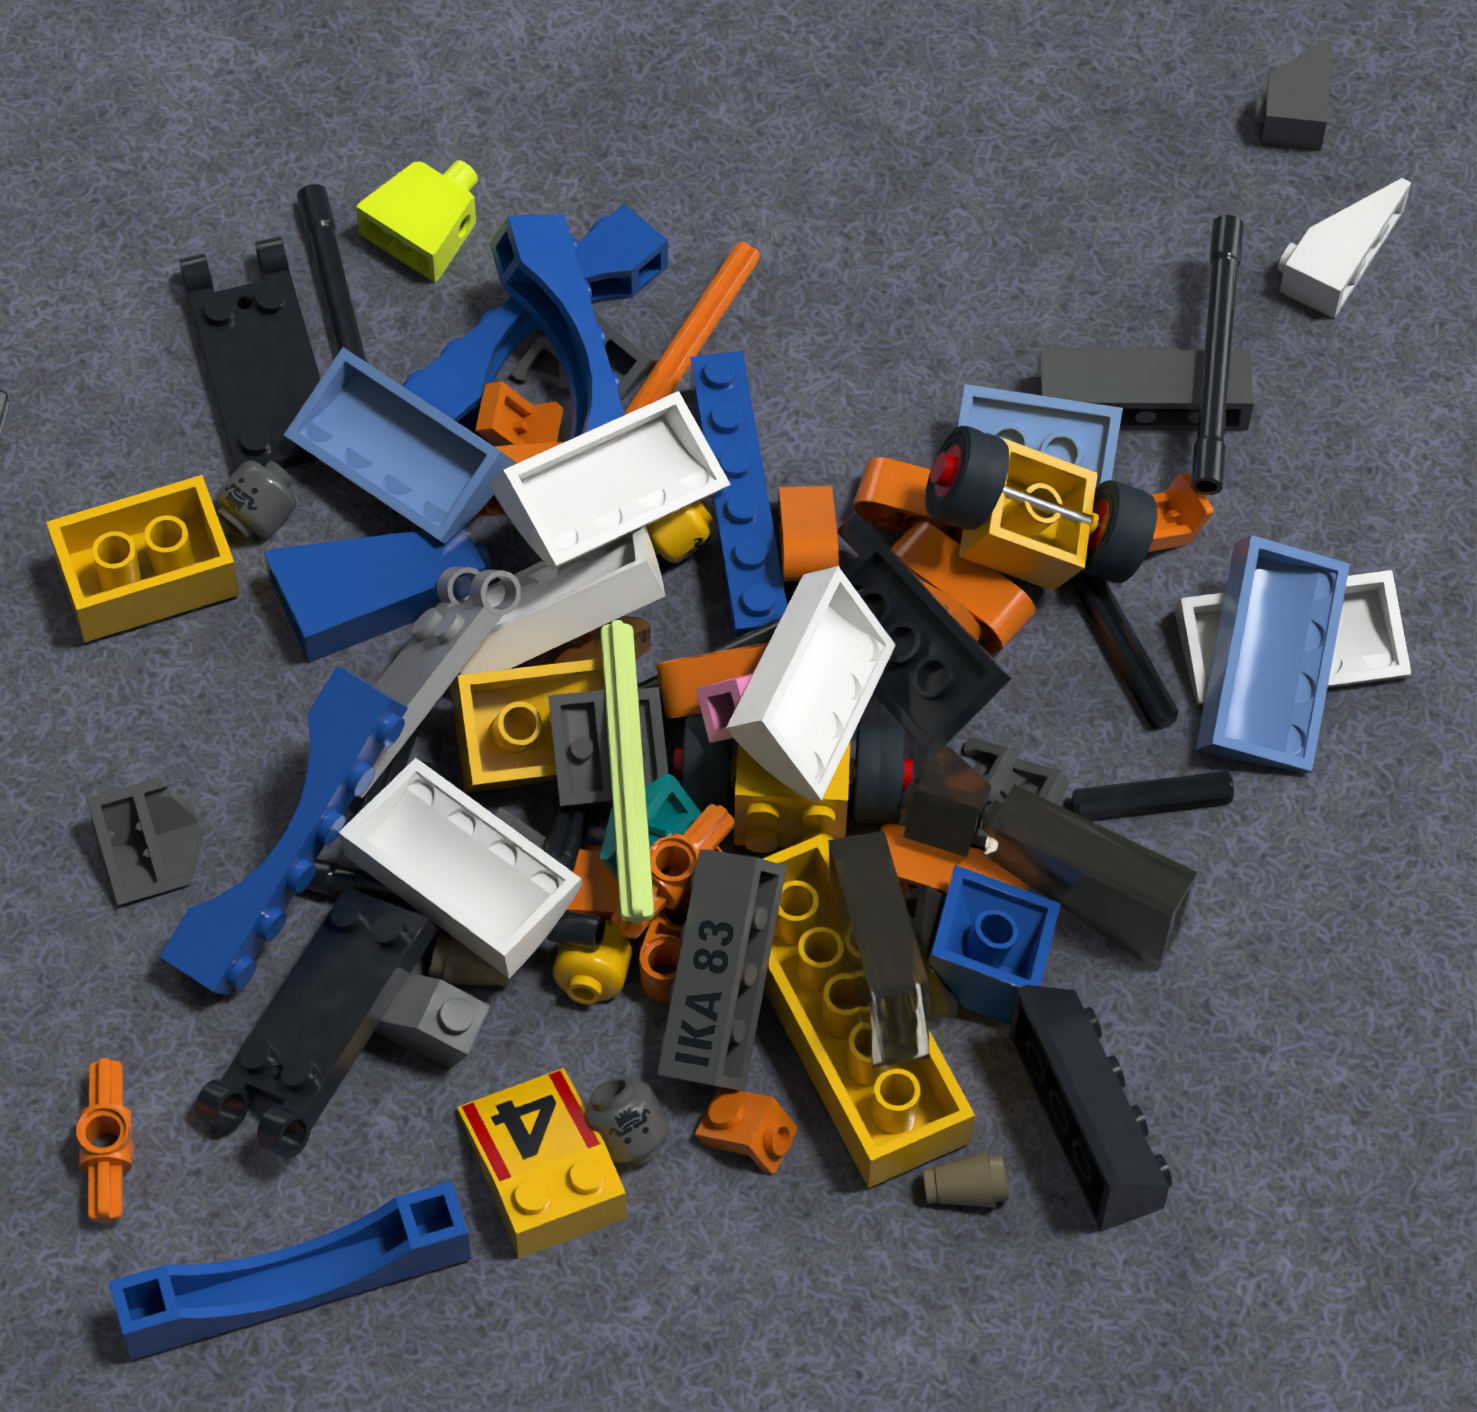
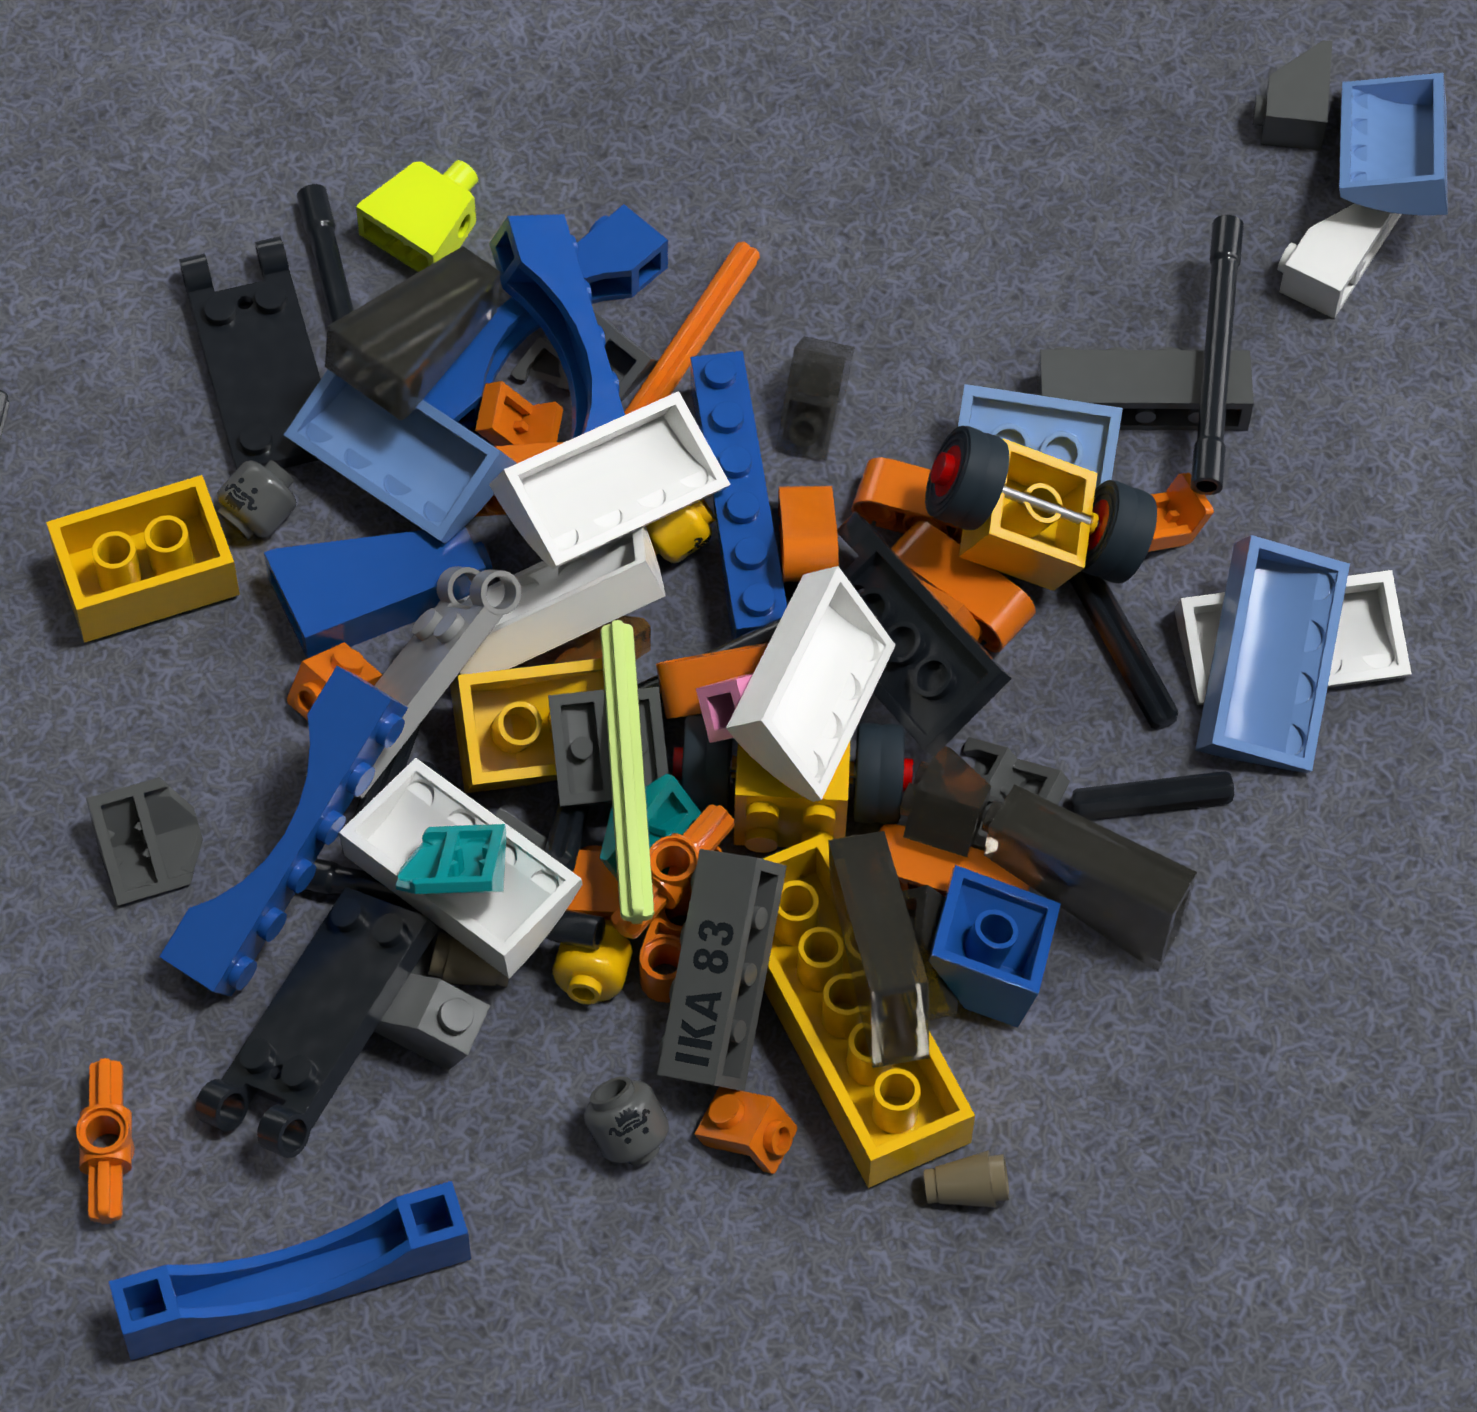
(317, 670): none -> orange bracket
(414, 332): none -> clear smoke slope
(456, 861): none -> teal slope
(543, 1163): yellow slope -> none
(814, 397): none -> clear smoke slope
(1088, 1106): black slope -> none
(1395, 144): none -> medium blue slope

